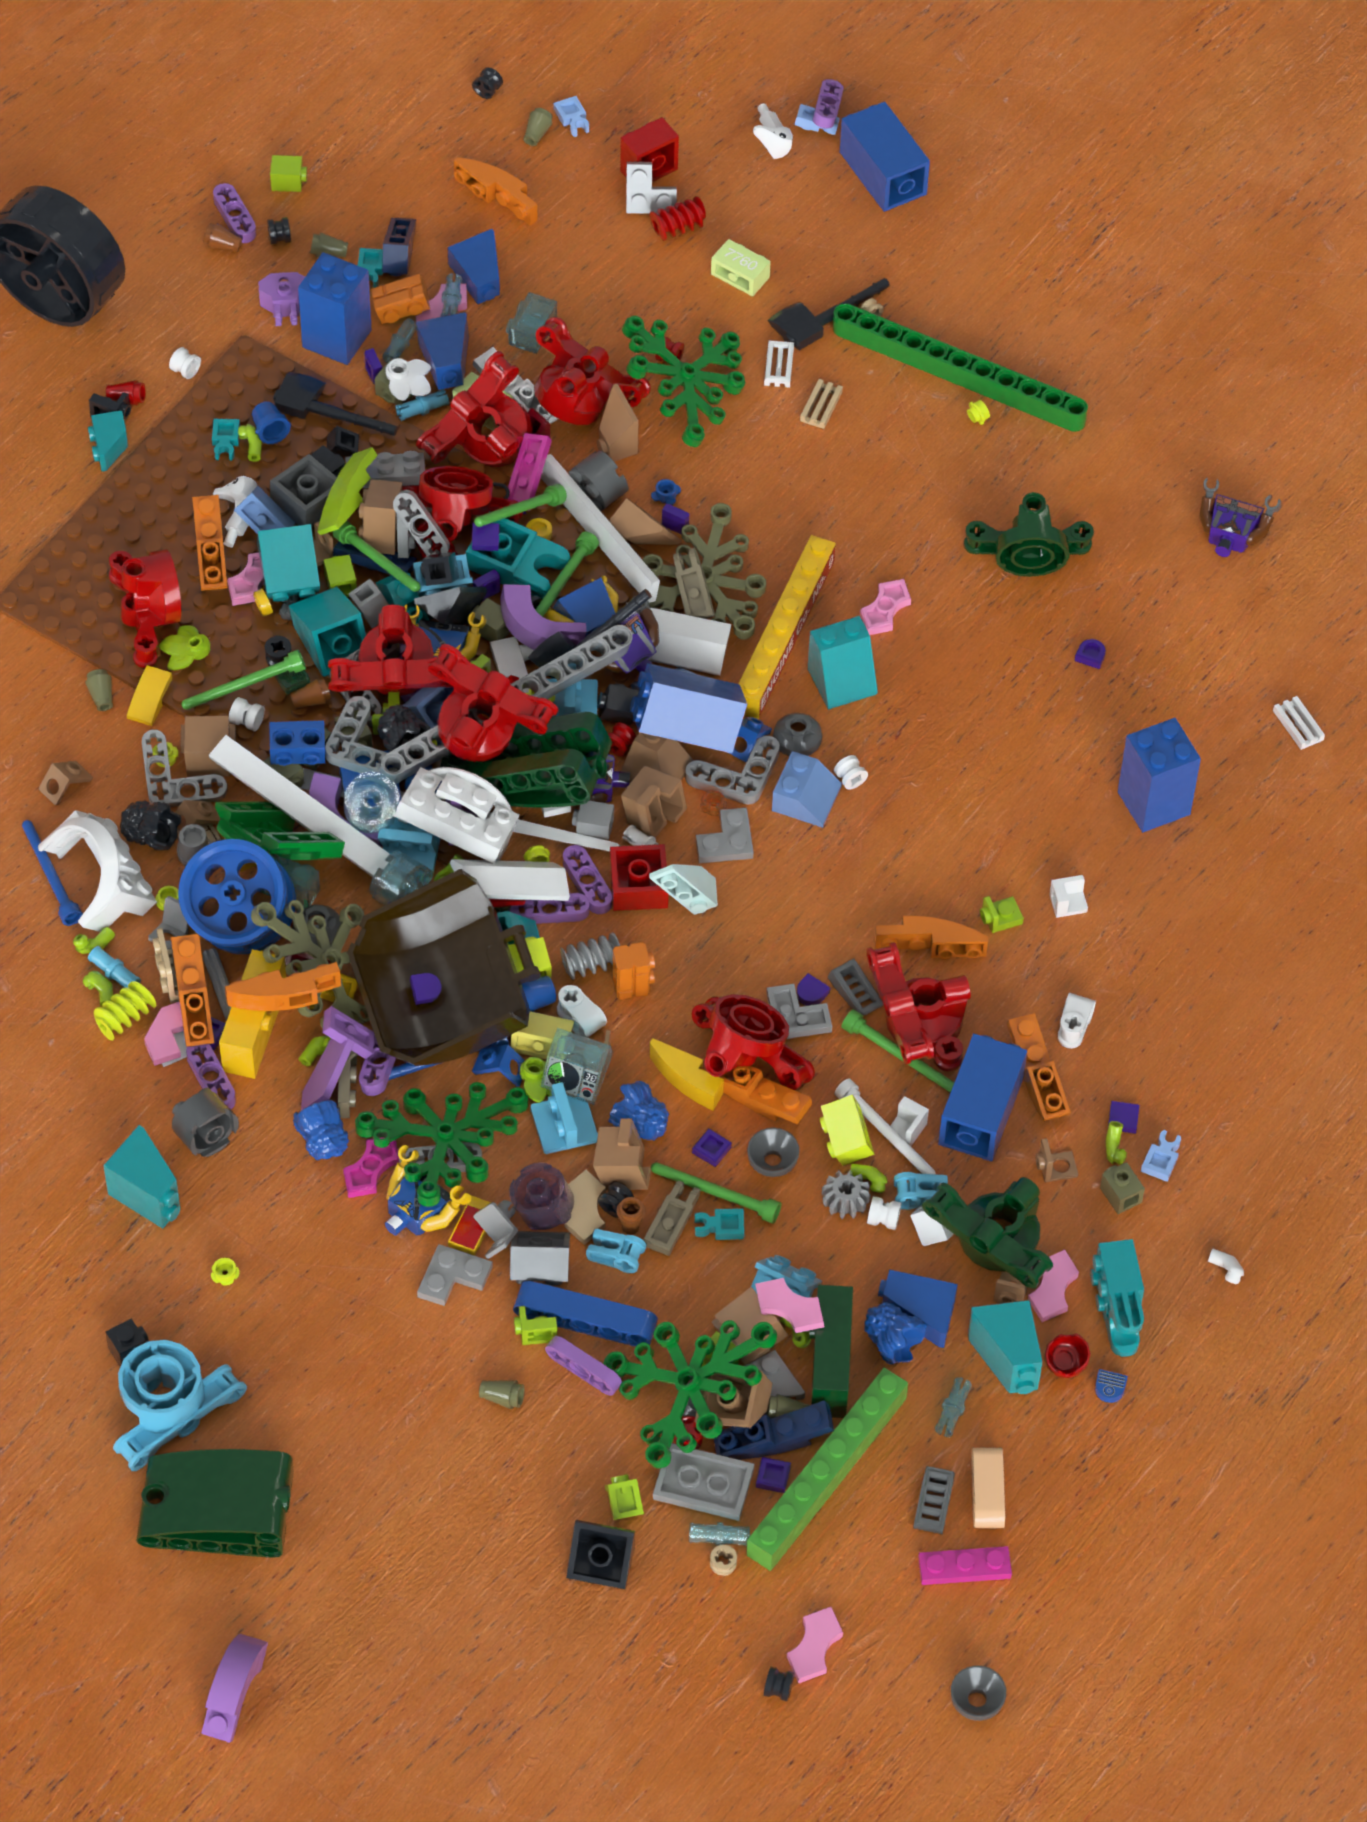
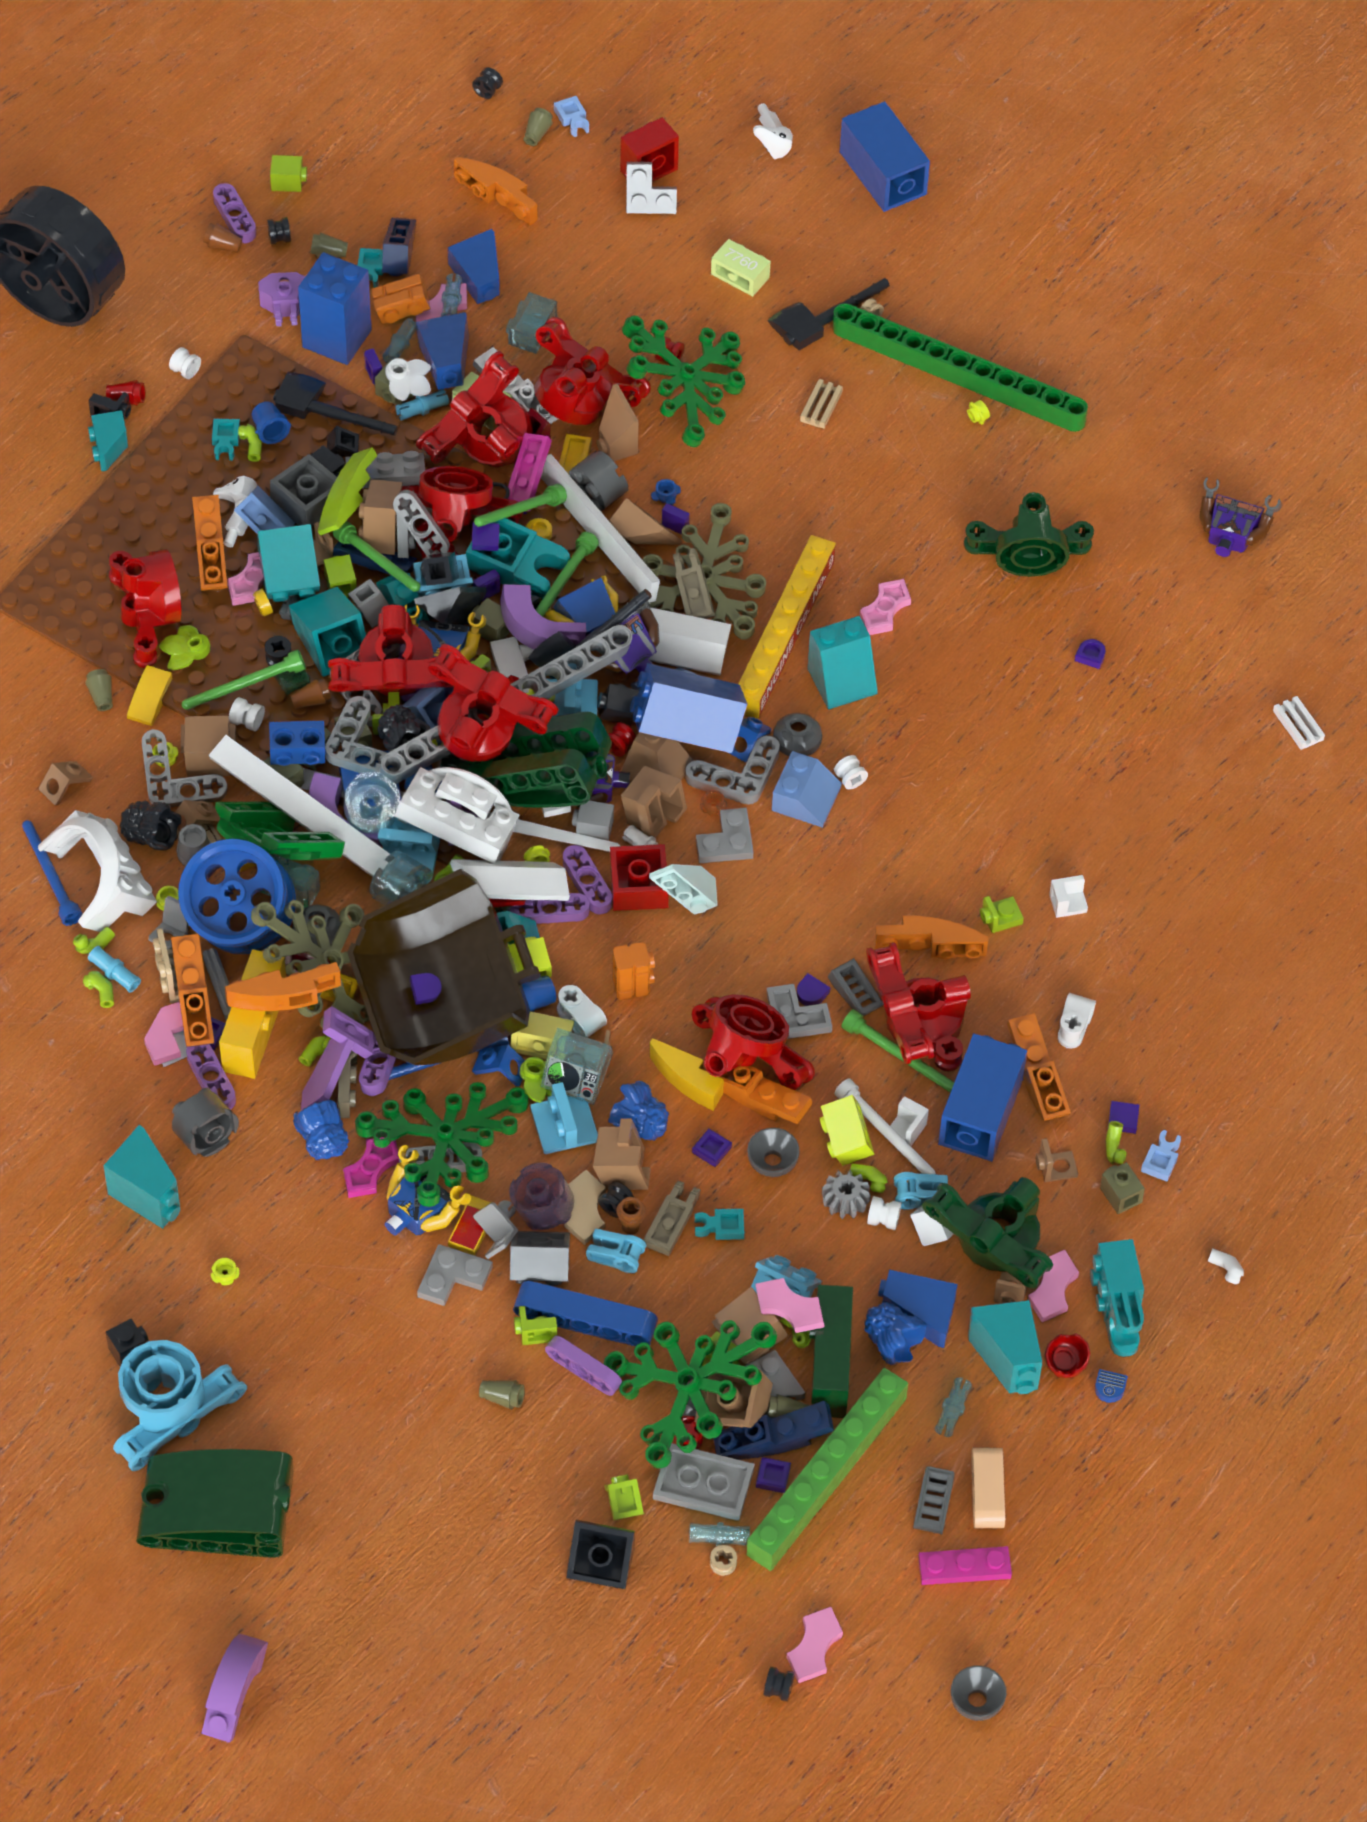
(122, 1007): neon yellow piece -> none
(574, 451): none -> yellow tile
(589, 955): light grey piece -> none
(678, 217): red piece -> none
(767, 1209): bright green piece -> none
(778, 379): white tile -> none
(805, 120): light blue plate -> none
(828, 103): medium lavender beam -> none
(1158, 774): blue brick -> none

